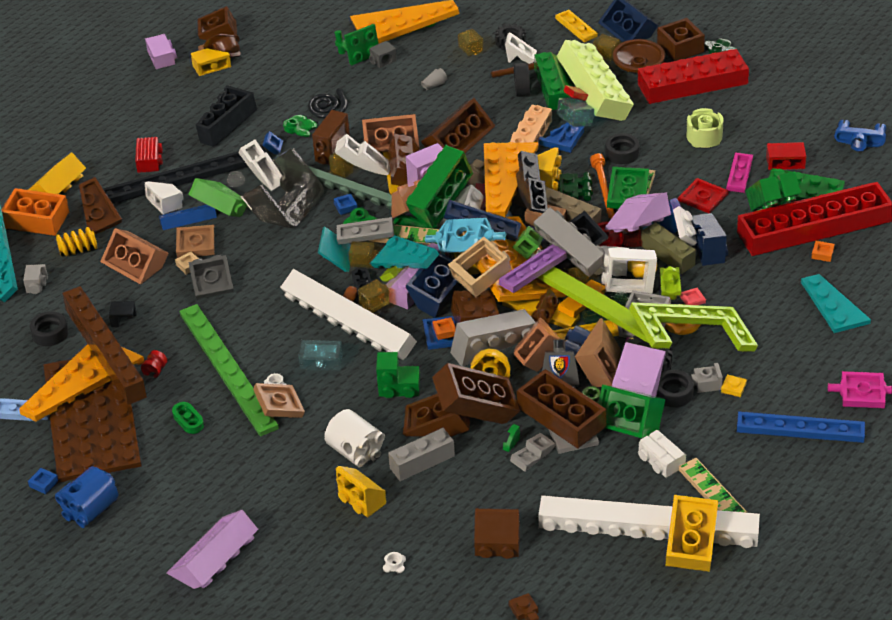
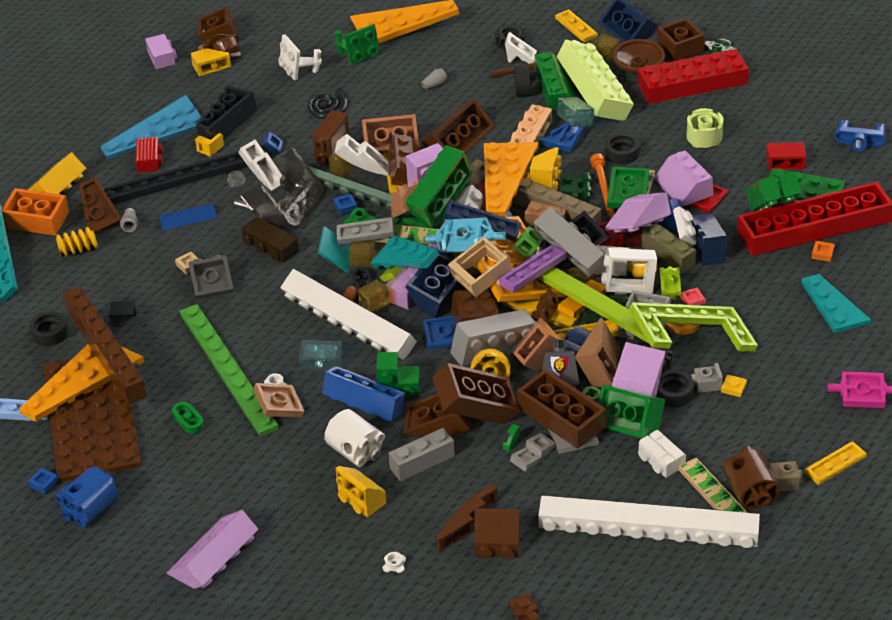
(35, 278): light grey brick -> none
(129, 220): none -> light grey cone
(133, 256): nougat slope -> none
(155, 362): red wheel -> none
(164, 196): white slope -> none
(165, 124): none -> dark azure wing
(195, 239): medium nougat plate -> none
(208, 146): none -> yellow panel
(218, 197): bright green slope -> none
(270, 239): none -> dark brown brick
(291, 59): none -> white plate
(300, 125): green plate -> none
(363, 393): none -> blue brick
(382, 54): dark grey brick -> none
(444, 328): orange plate -> none
(463, 521): none -> reddish brown slope
(470, 42): clear yellow brick -> none
(529, 183): black slope -> none
(575, 92): red tile -> none
(684, 179): none -> lavender slope
(691, 533): yellow slope -> none
(739, 172): dark pink tile -> none
(751, 478): none -> reddish brown cylinder
(787, 475): none -> dark tan brick
(801, 427): blue plate -> none
(835, 463): none -> yellow tile

